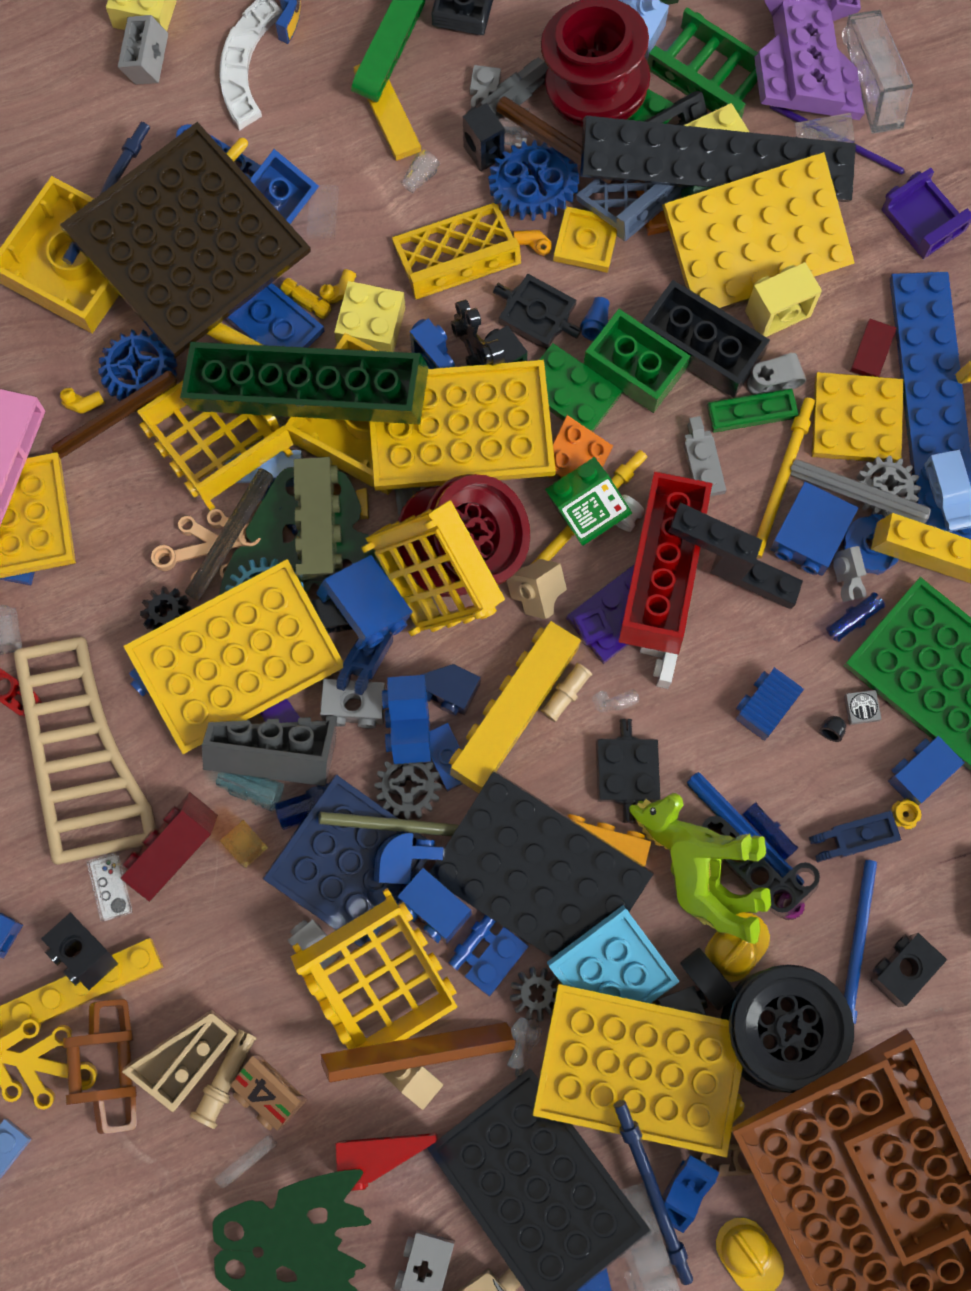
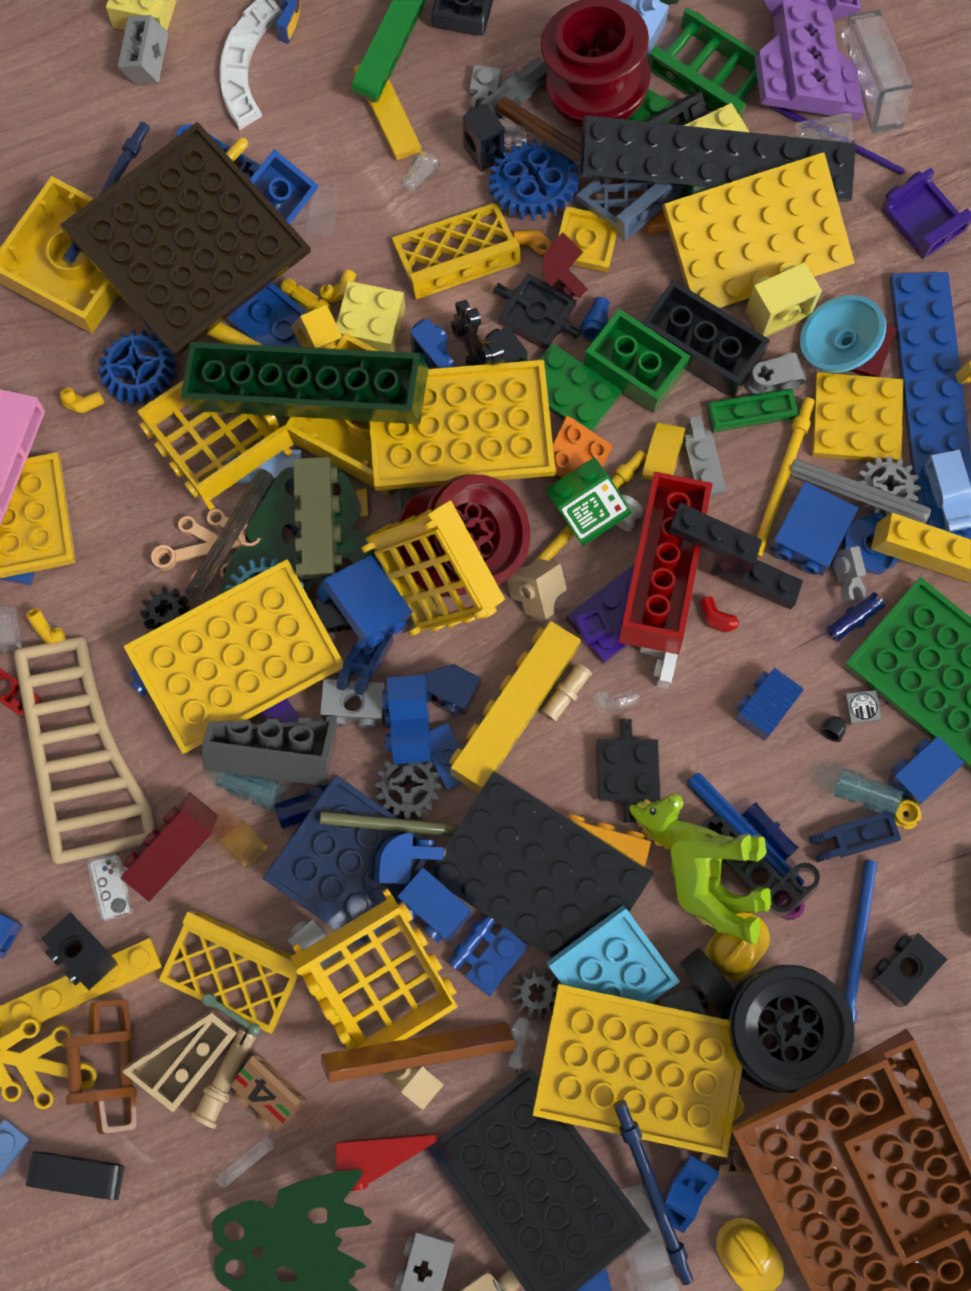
(42, 627): none -> yellow arm
(75, 1175): none -> black beam
(114, 414): reddish brown axle -> none
(210, 1000): none -> sand green hinge
(241, 944): none -> yellow fence
(317, 329): none -> yellow brick
(556, 265): none -> dark red brick
(663, 450): none -> yellow slope
(716, 619): none -> red arm
(841, 322): none -> medium azure dish
(873, 793): none -> clear light blue axle

